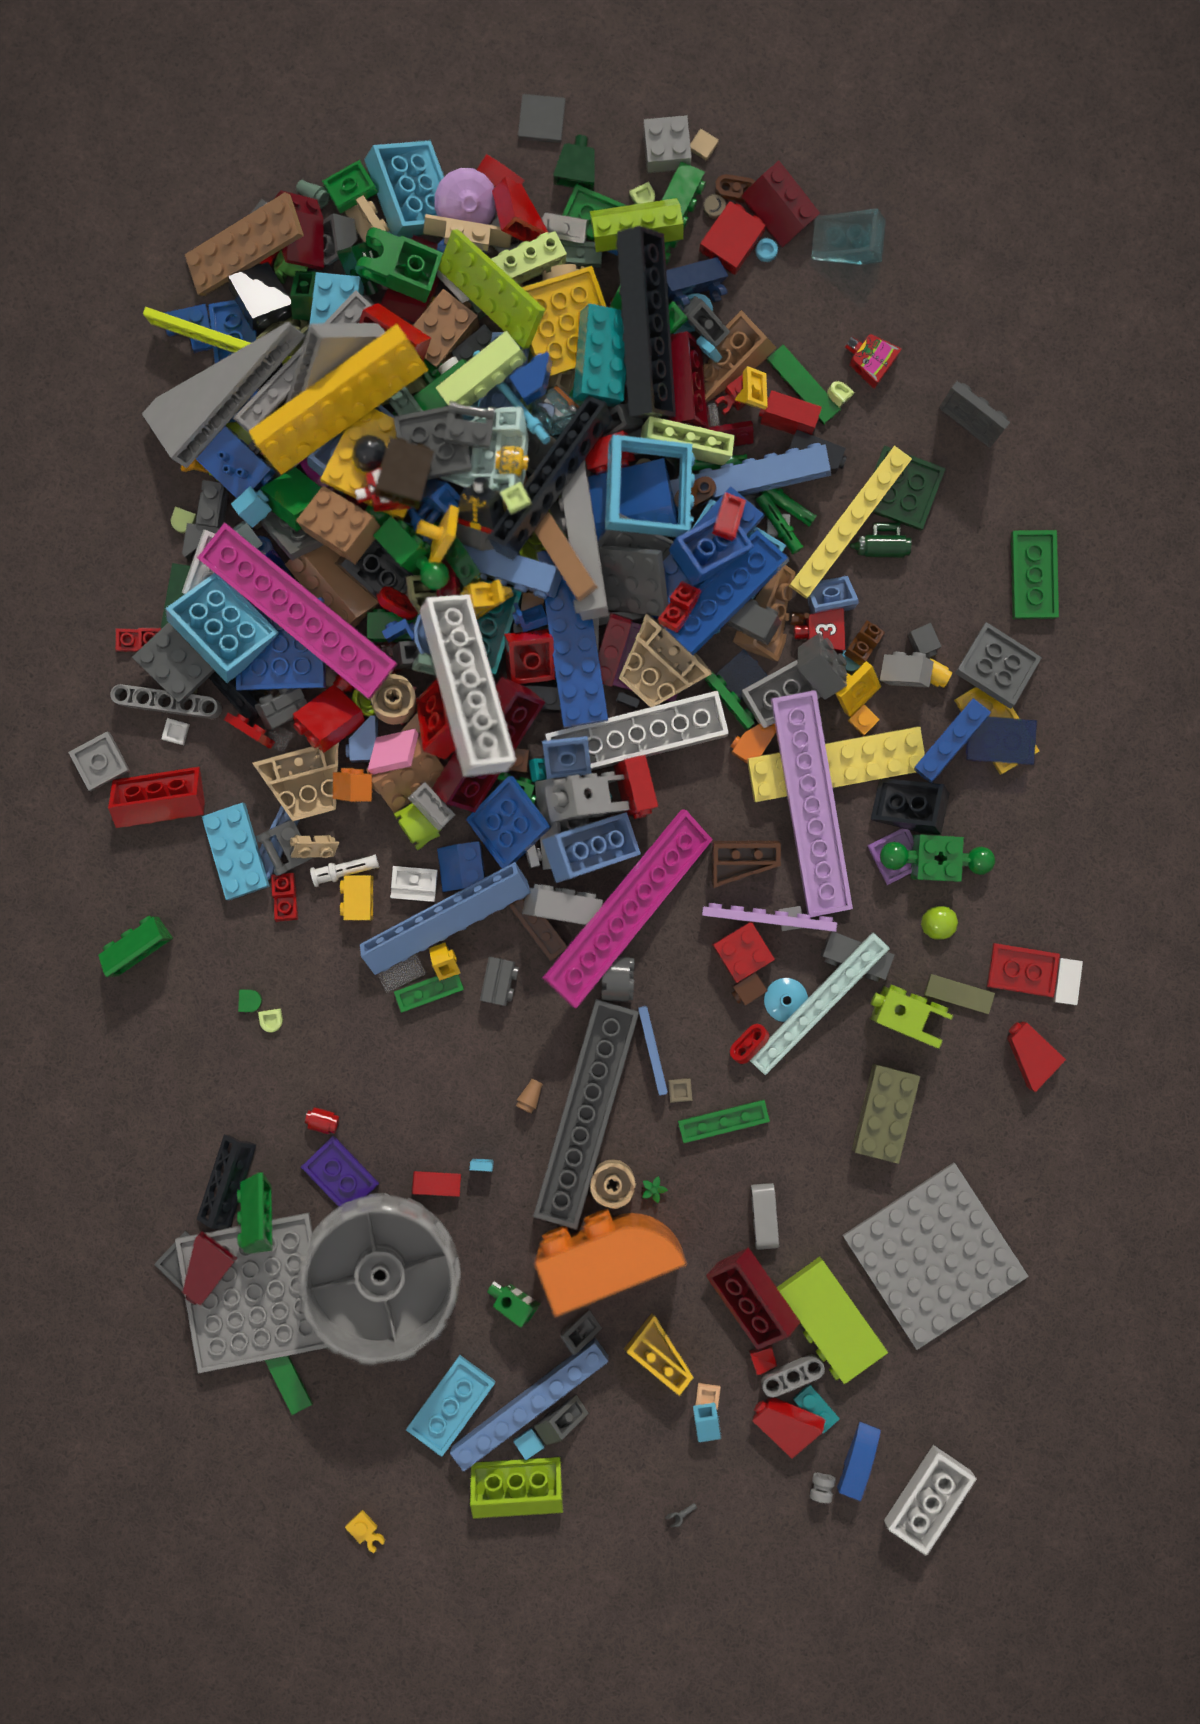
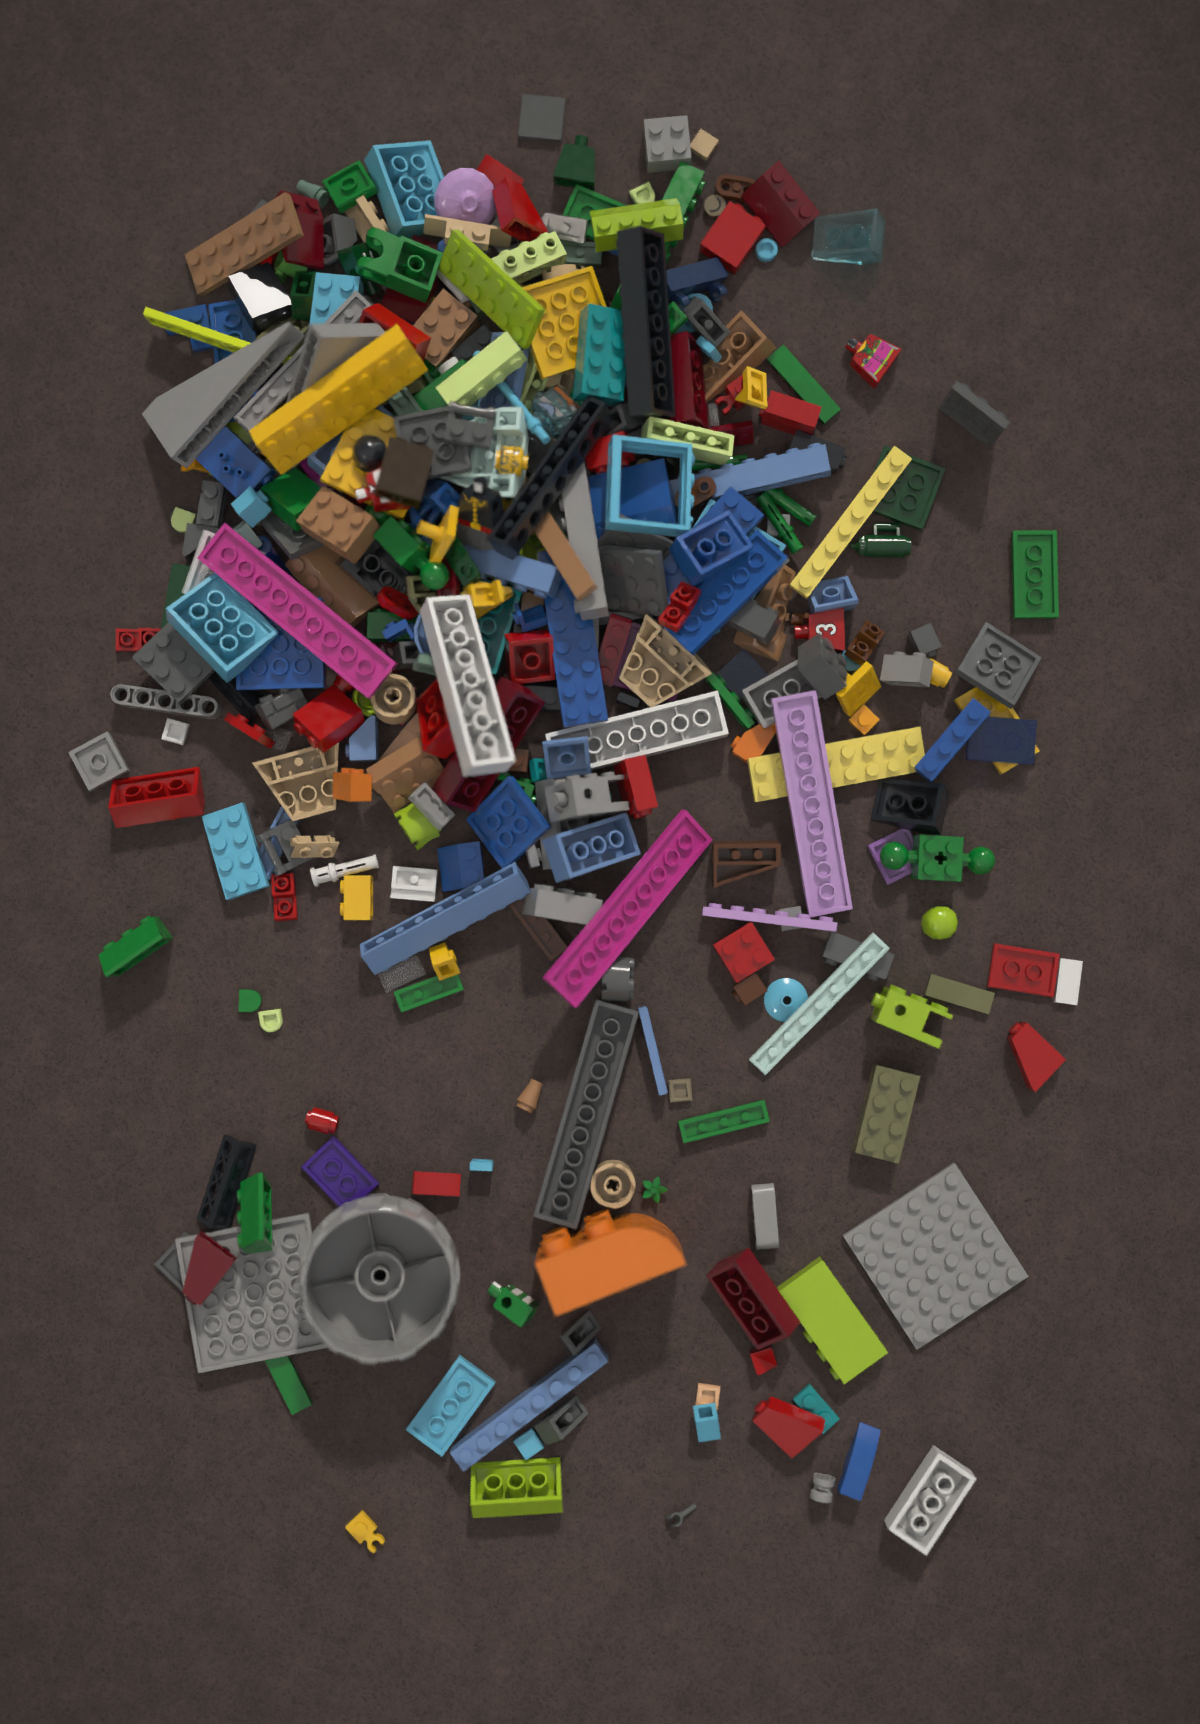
(393, 751): bright pink tile -> none
(498, 981): dark grey brick -> none
(515, 498): yellowish green tile -> none
(533, 378): blue slope -> none
(657, 1354): yellow wedge -> none
(729, 516): red tile -> none
(749, 1043): red plate -> none
(784, 1384): light grey beam -> none
(839, 393): yellowish green tile -> none

